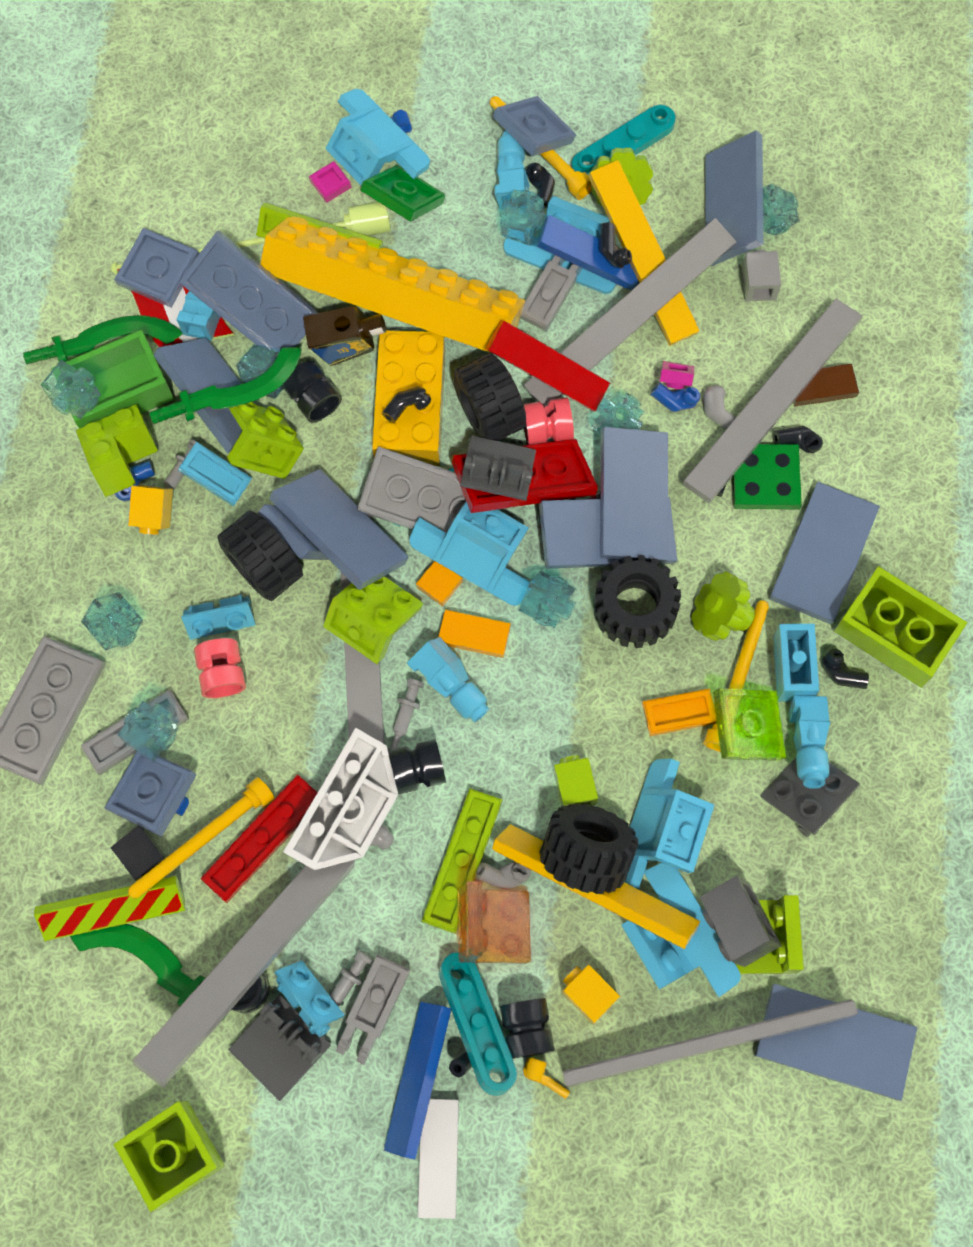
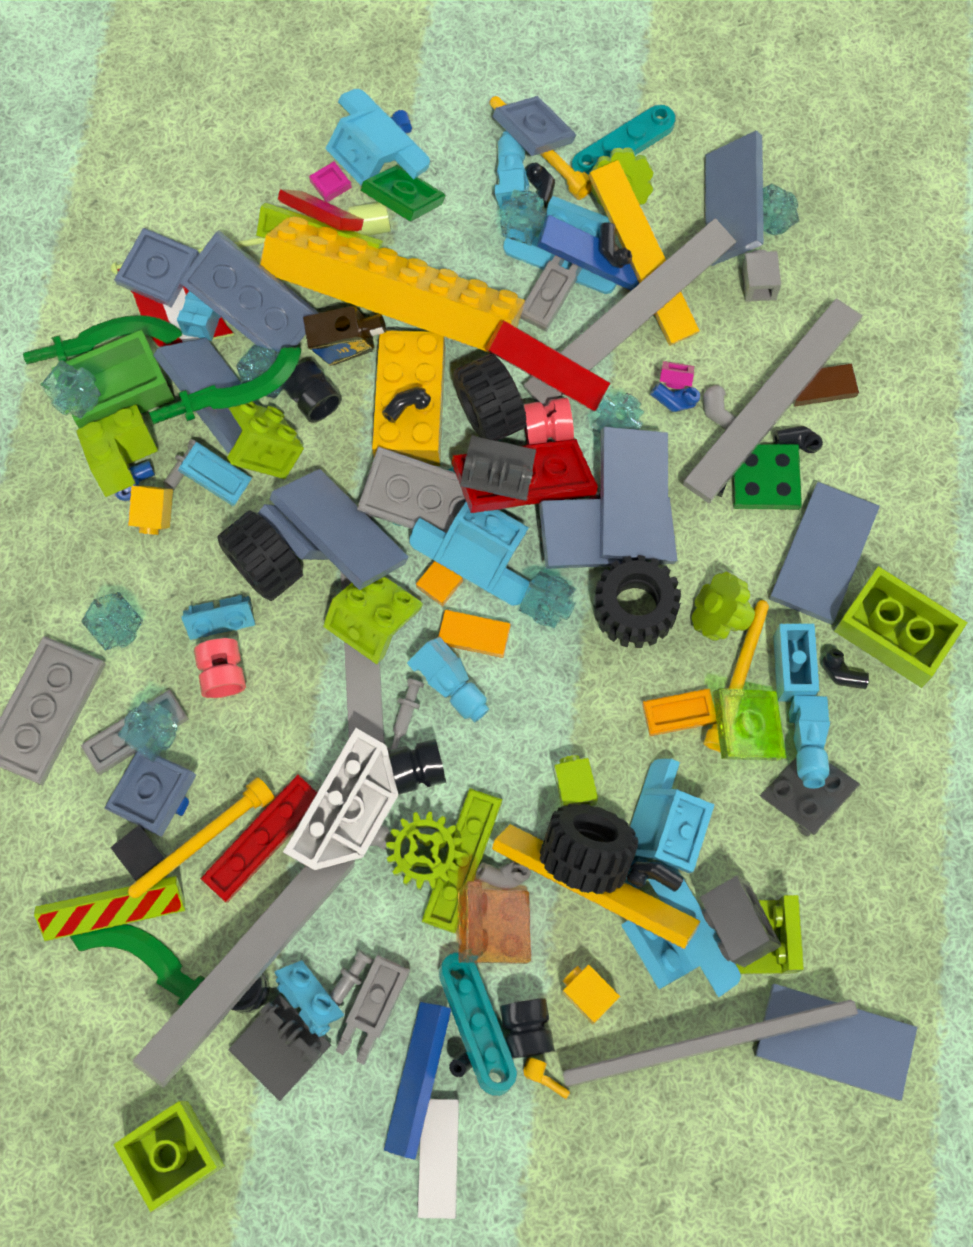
(320, 210): none -> red tile
(437, 840): none -> lime gear
(656, 871): none -> black arm

